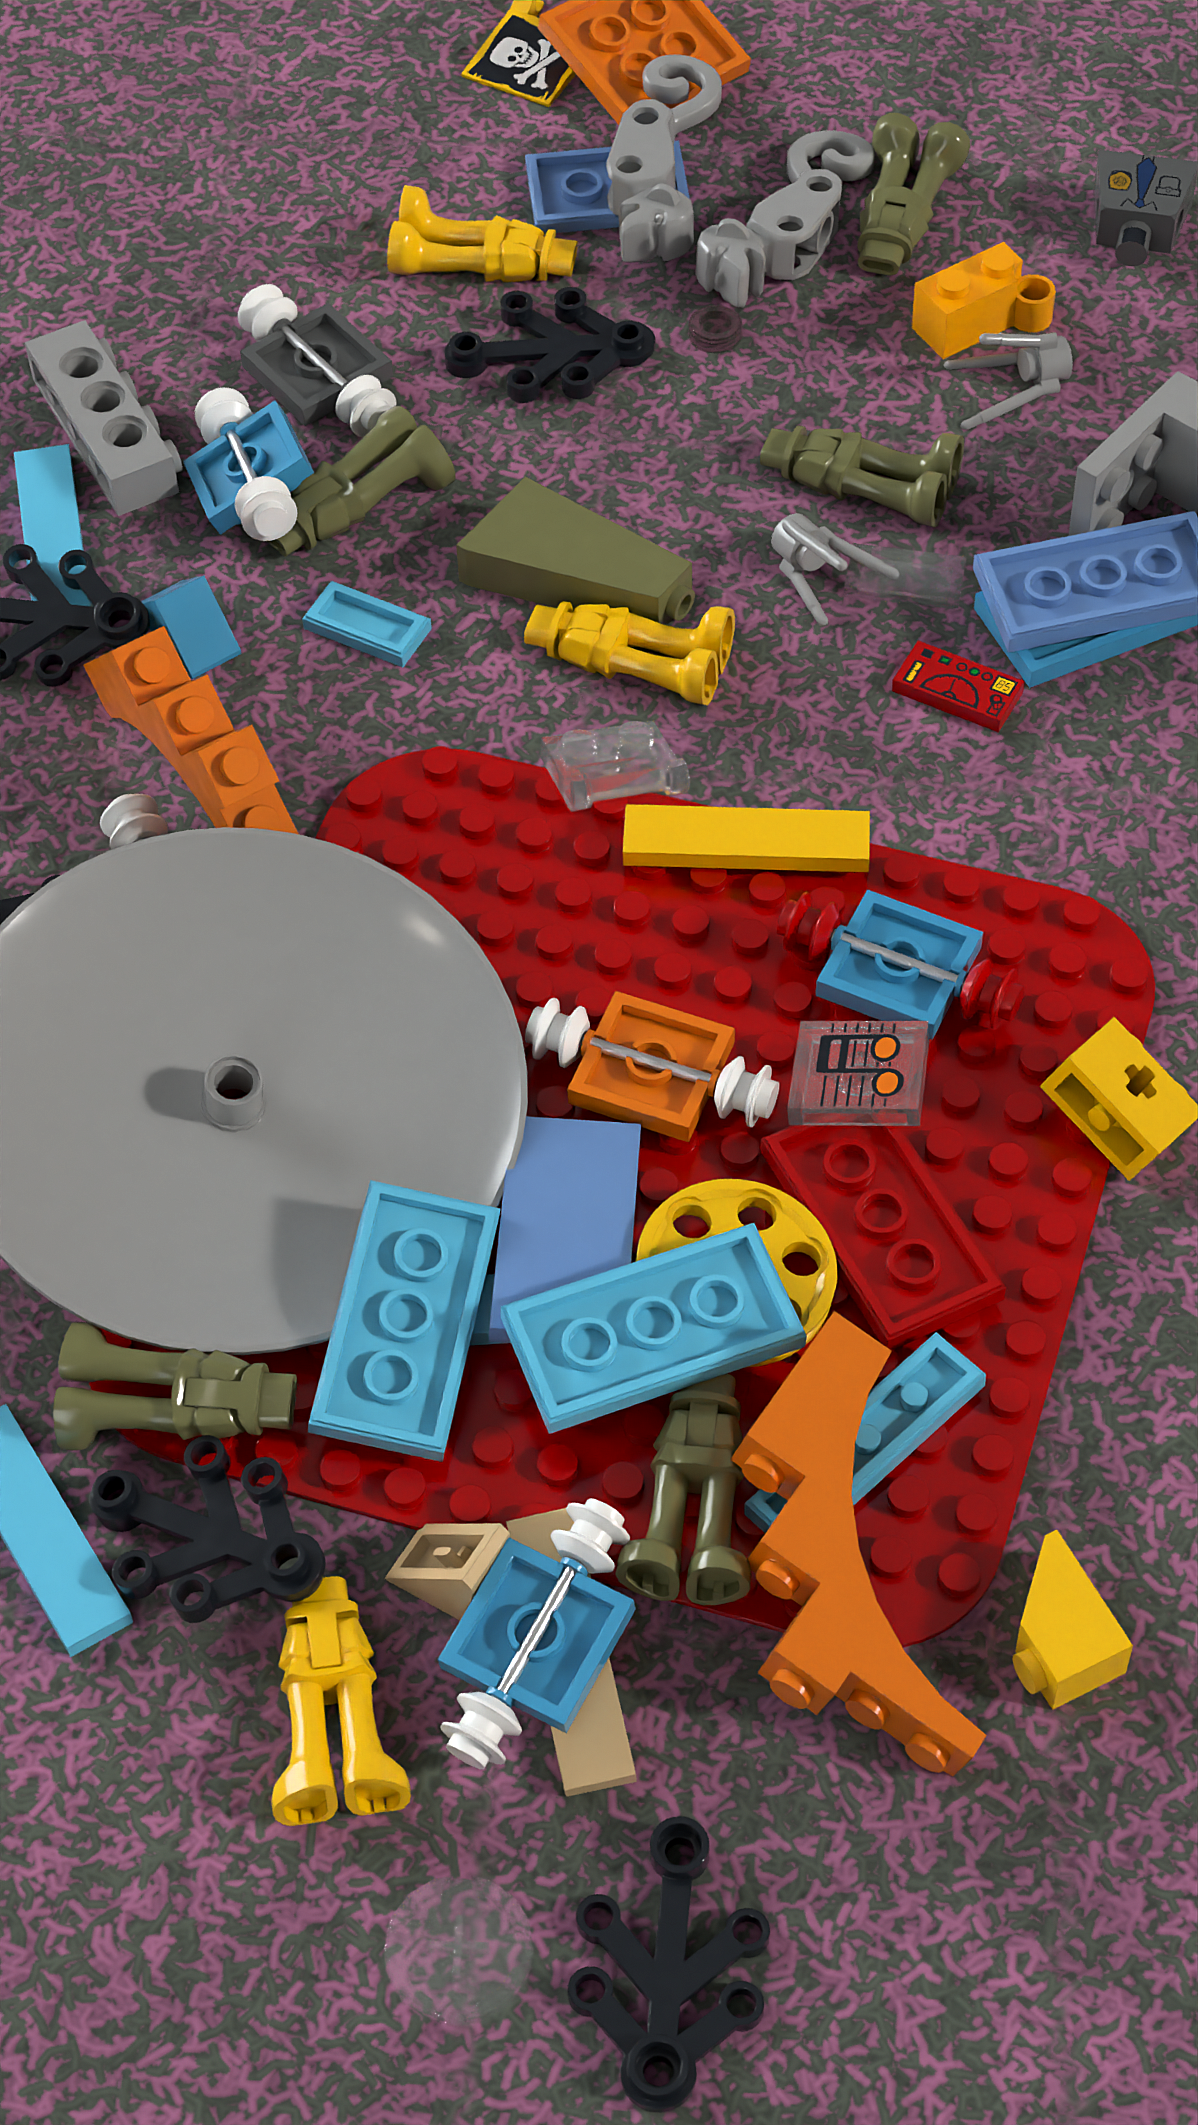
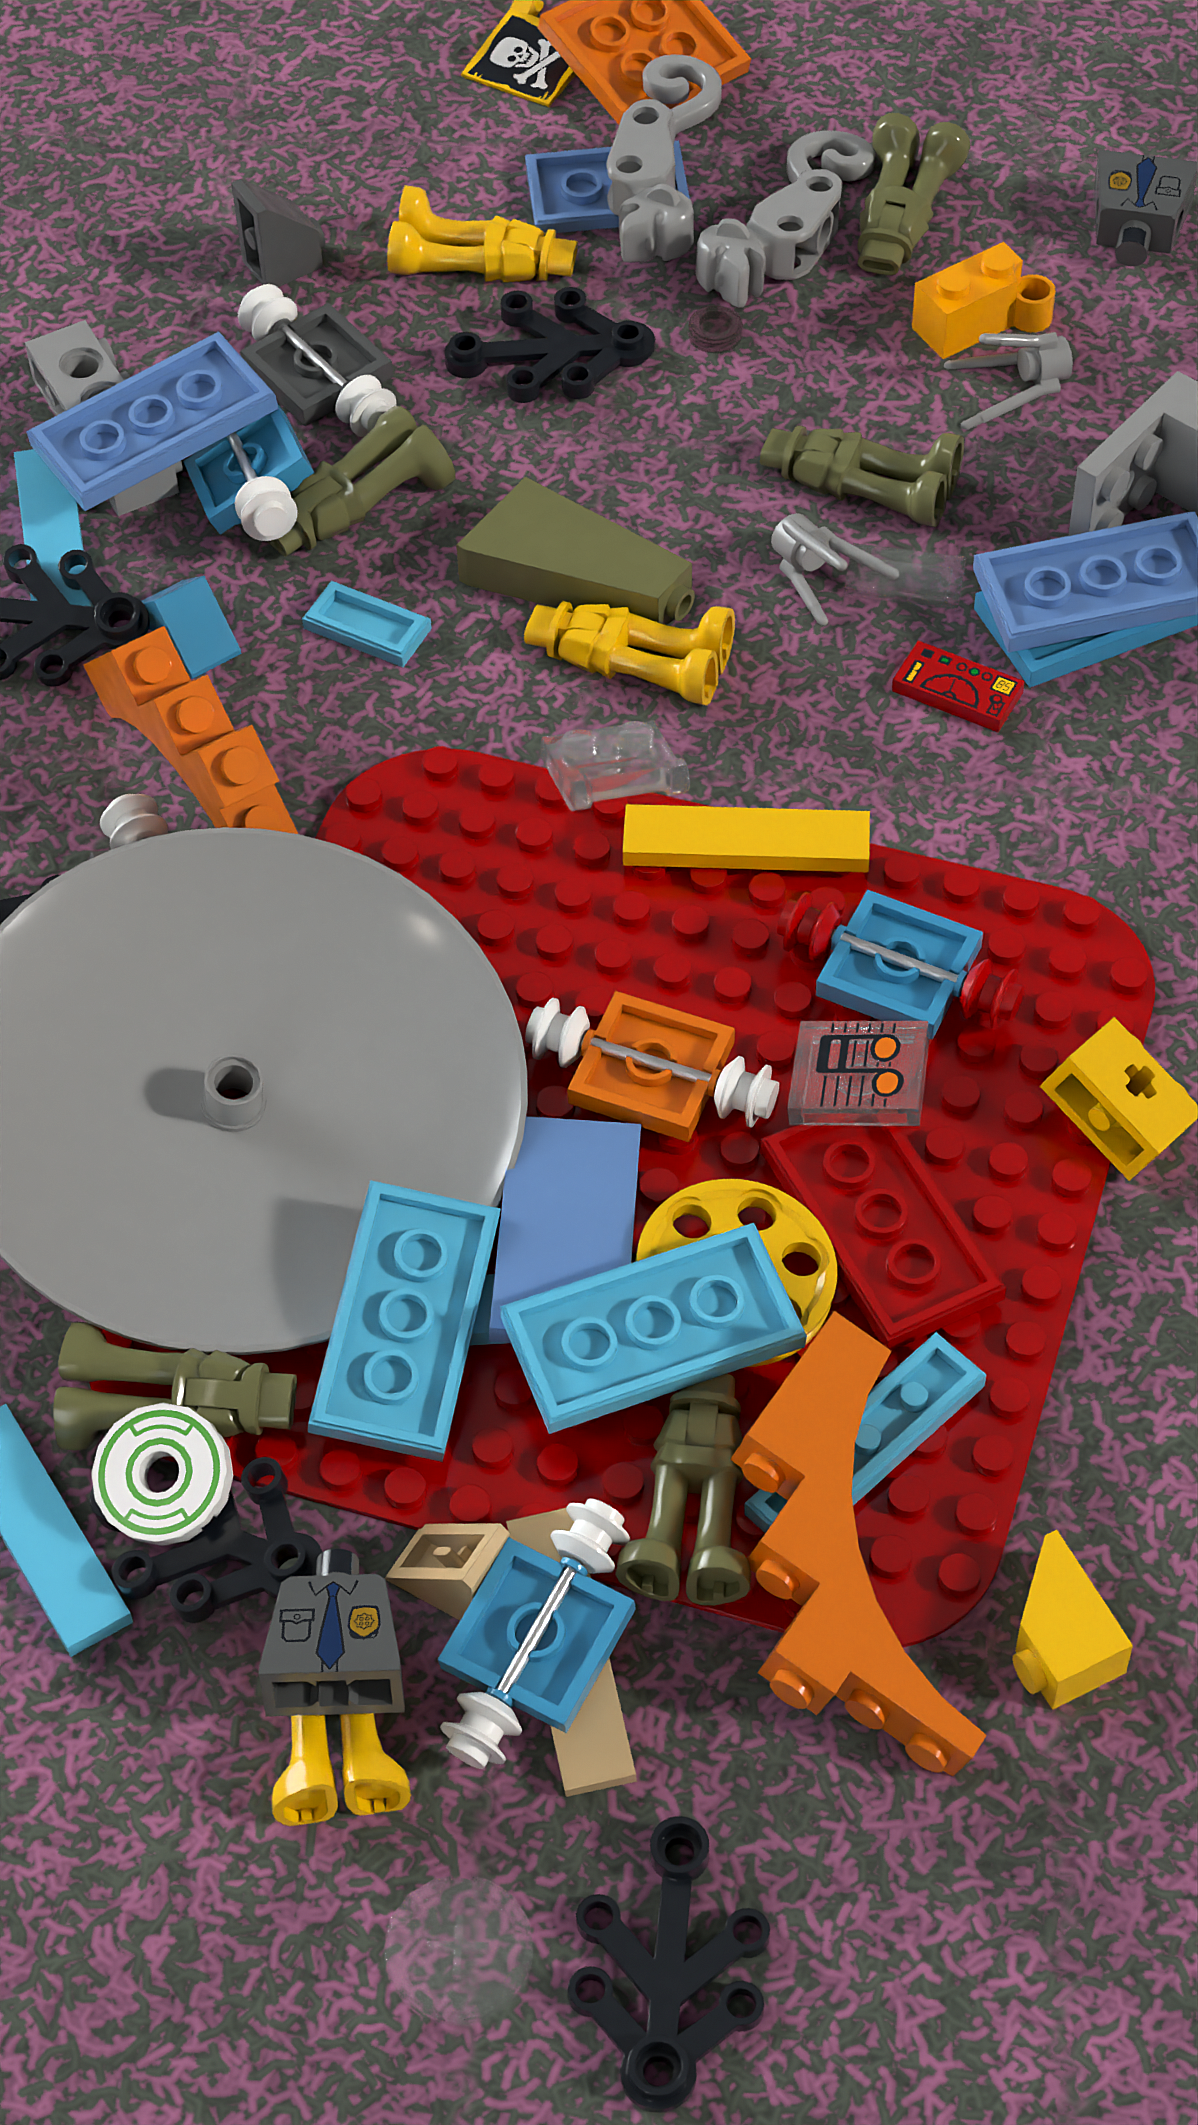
(131, 1449): none -> white tile
(152, 420): none -> medium blue tile
(275, 235): none -> dark grey slope
(332, 1644): none -> dark grey torso

